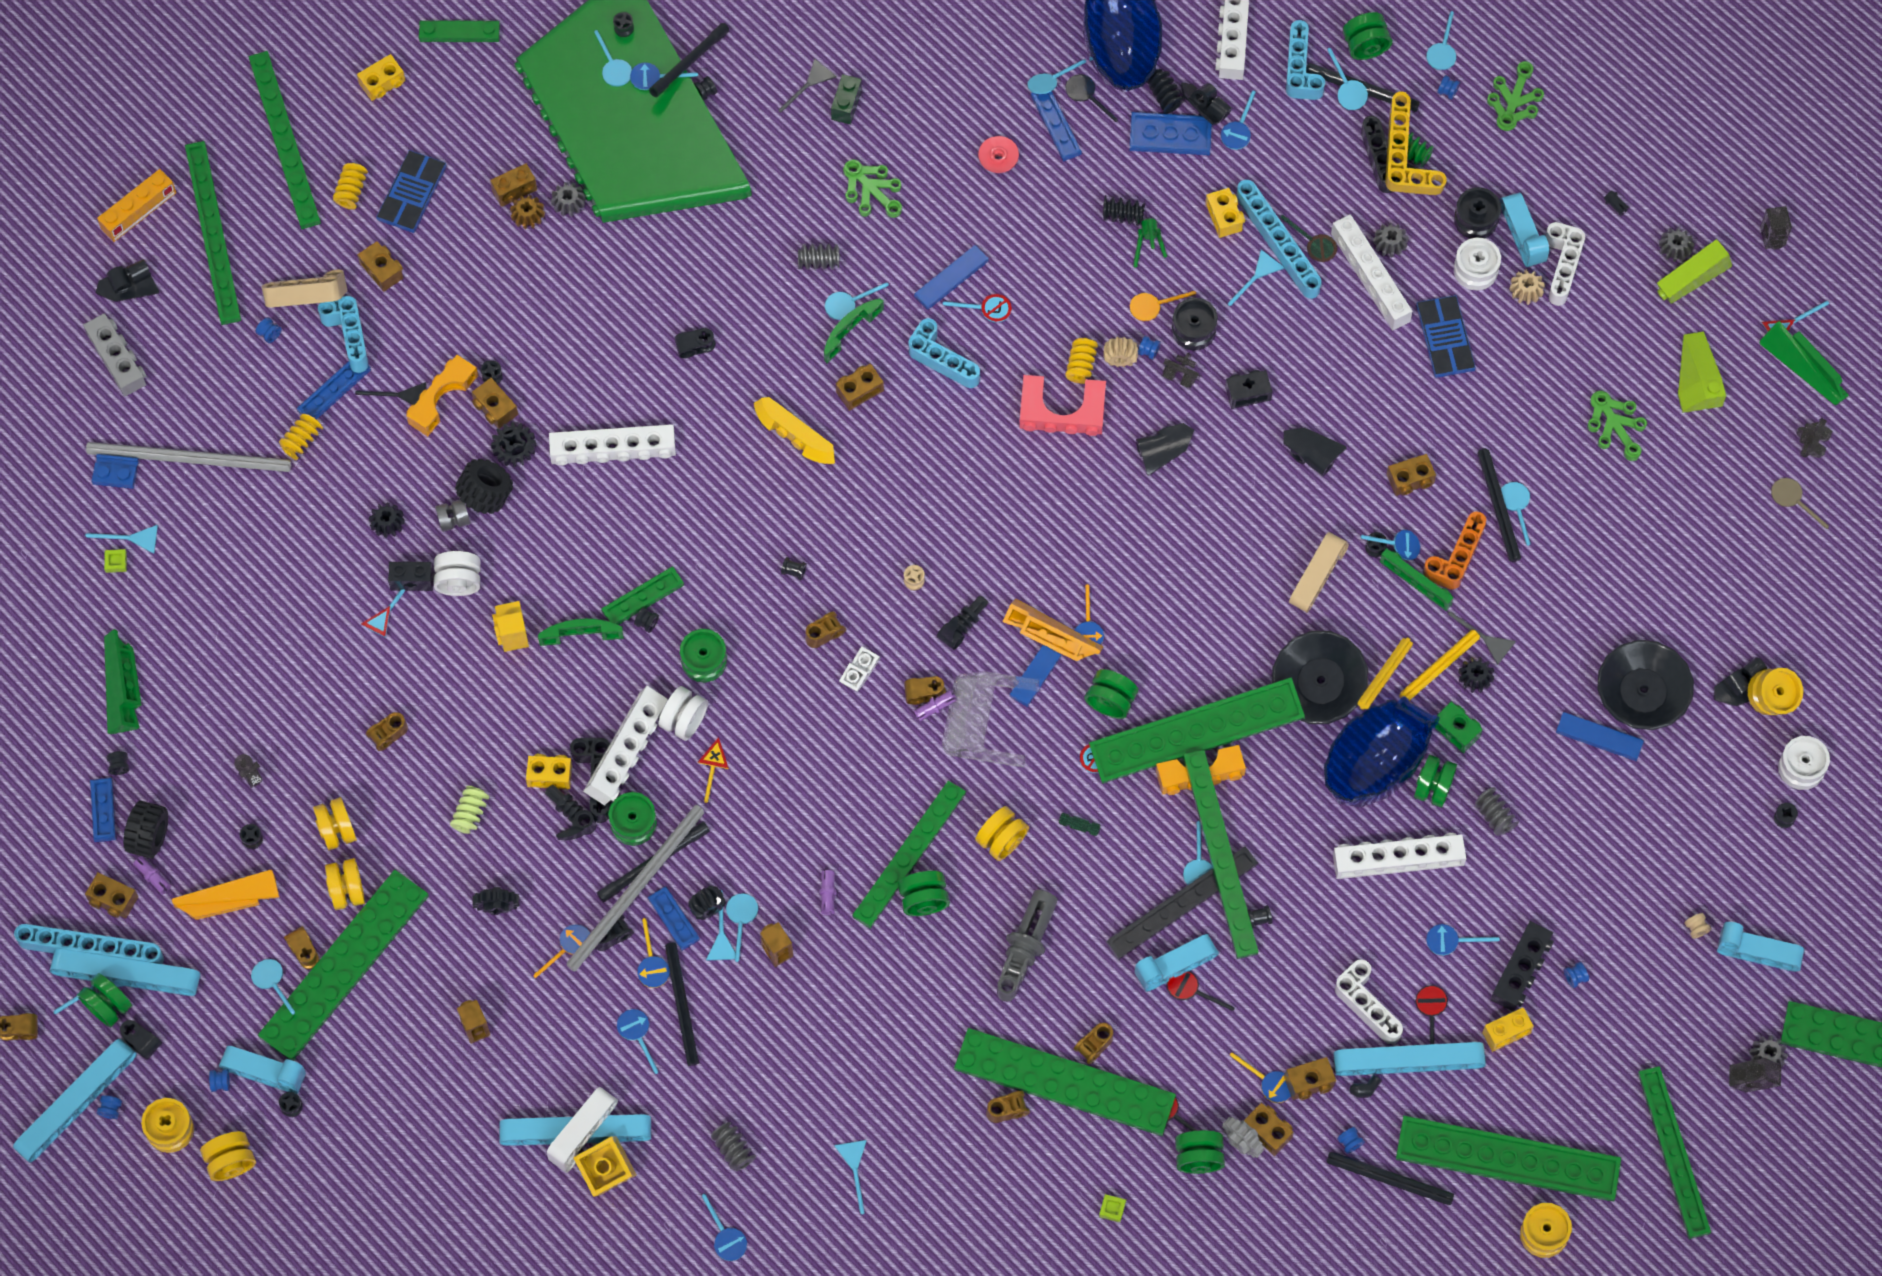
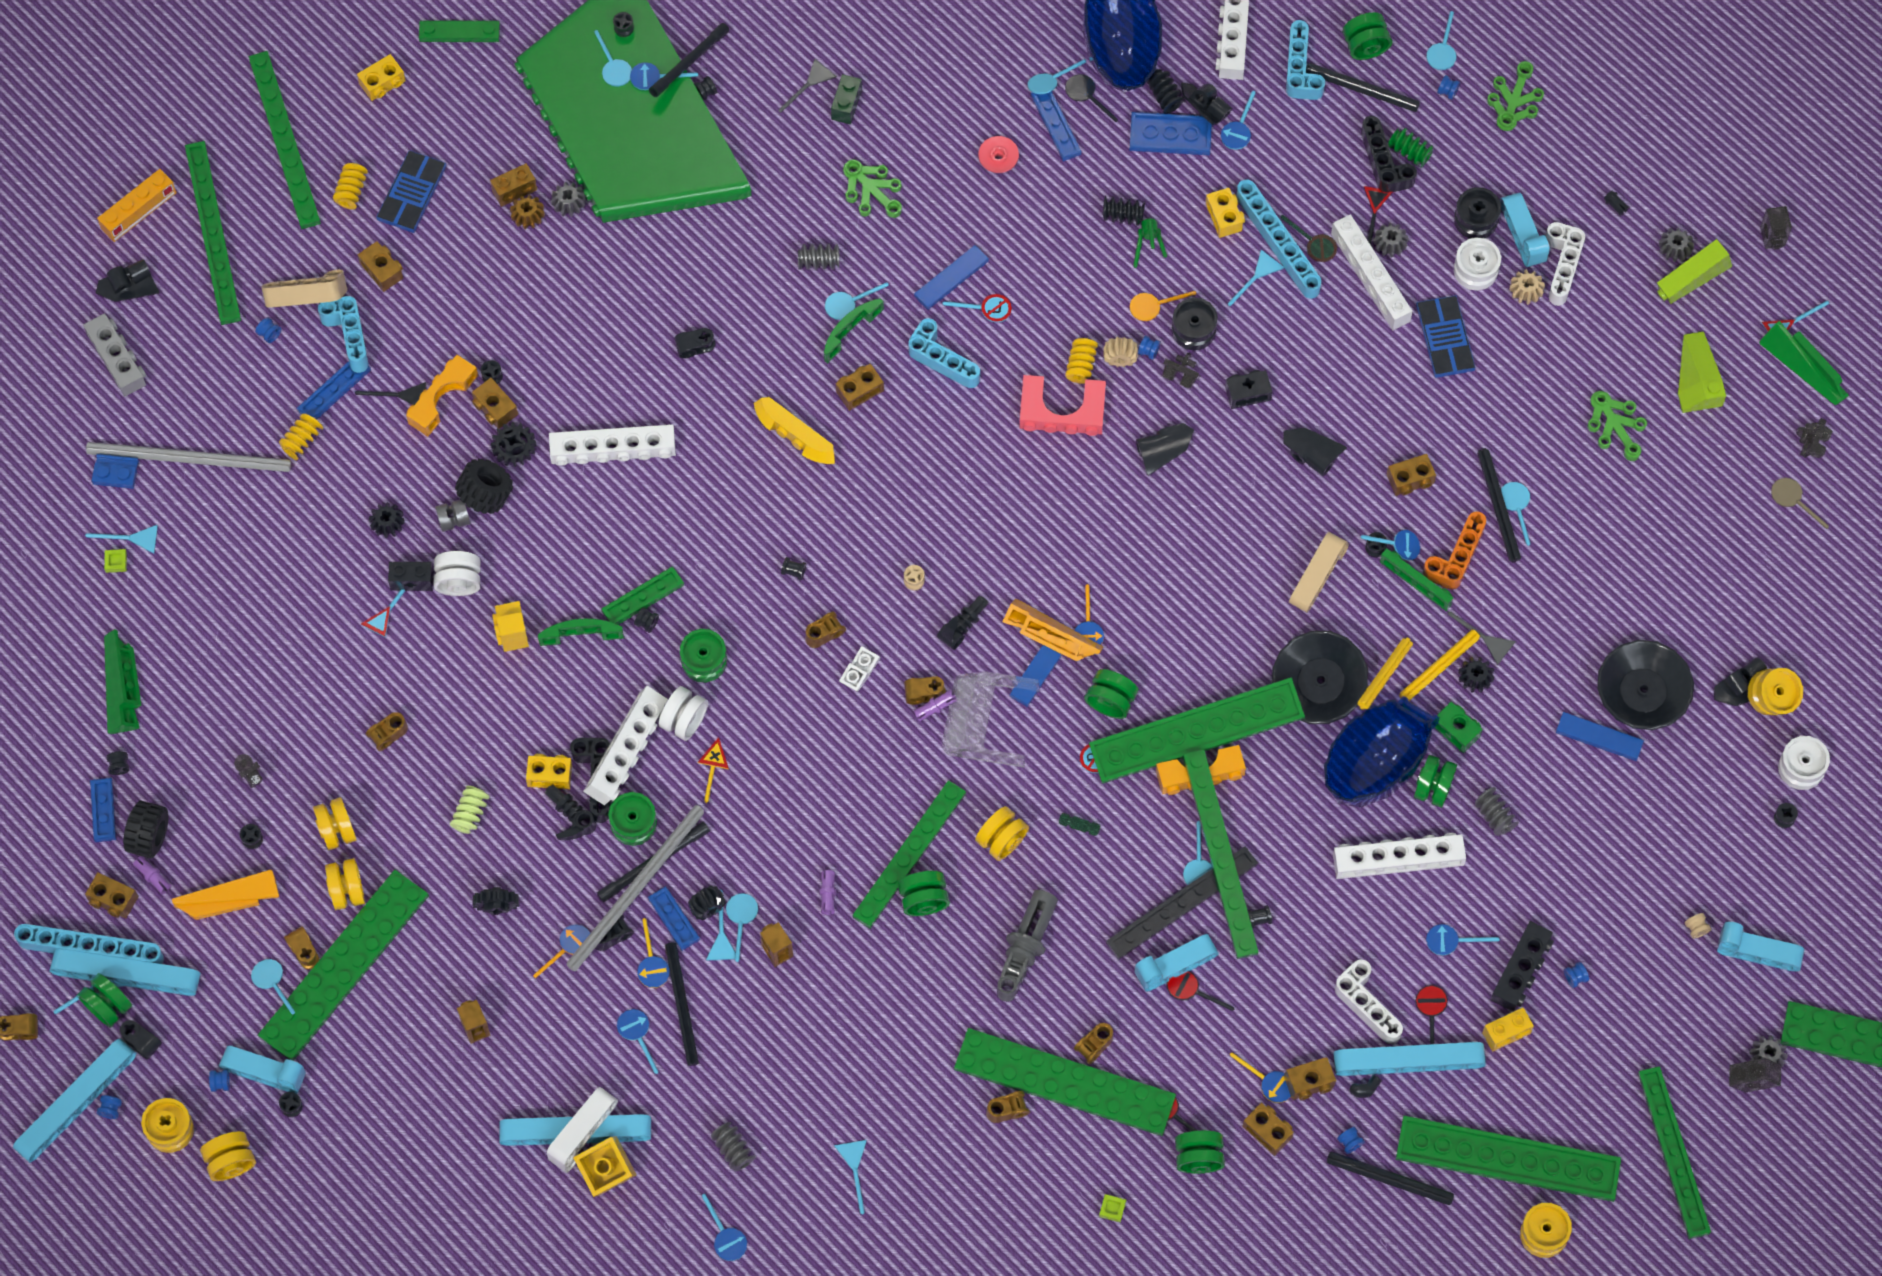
(1243, 1137): light grey gear -> none
(1352, 93): medium azure piece -> none
(1376, 199): none -> black piece
(1400, 151): yellow beam -> none

